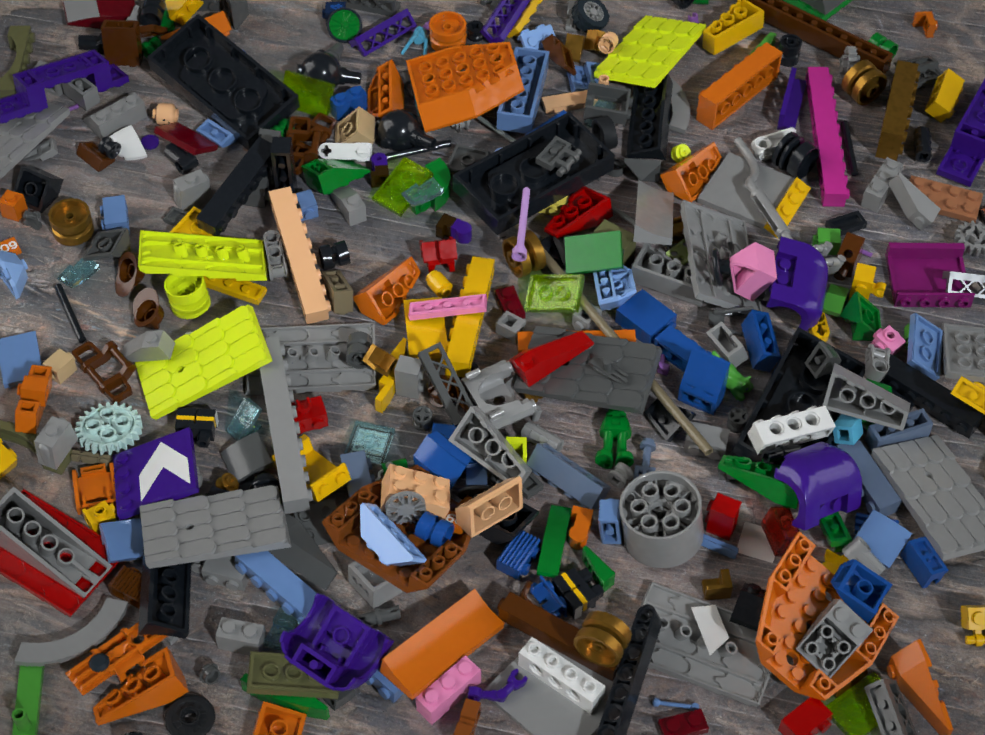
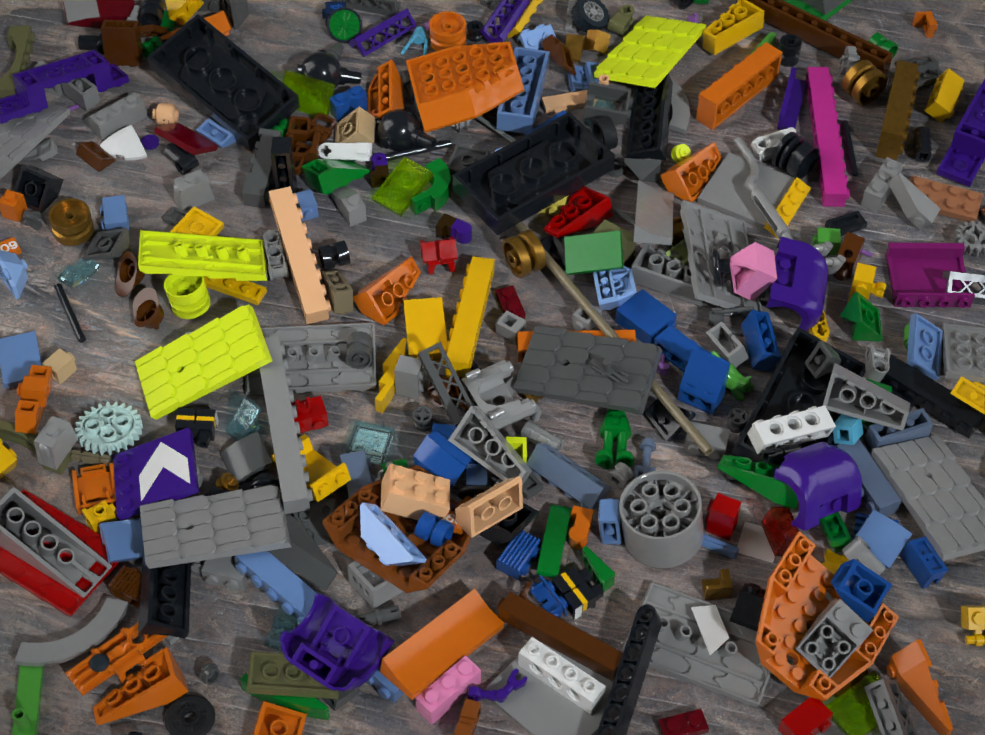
(101, 357): reddish brown bar -> none
(109, 147): black wheel -> none
(149, 347): light grey slope -> none
(236, 188): black brick -> none
(240, 636): light grey brick -> none
(379, 360): pearl gold panel -> none
(405, 507): light grey wheel -> none
(424, 193): clear light blue slope -> none
(439, 284): yellow brick -> none
(447, 307): bright pink tile -> none
(519, 252): lavender piece -> none
(543, 359): red wedge -> none
(554, 152): dark grey plate -> none
(554, 293): clear neon green tile -> none
(602, 638): pearl gold wheel -> none
(605, 45): light nougat wheel -> none
(622, 20): none -> olive piece
(656, 702): medium blue hinge -> none
(835, 300): bright green slope -> none
(888, 339): bright pink brick -> none

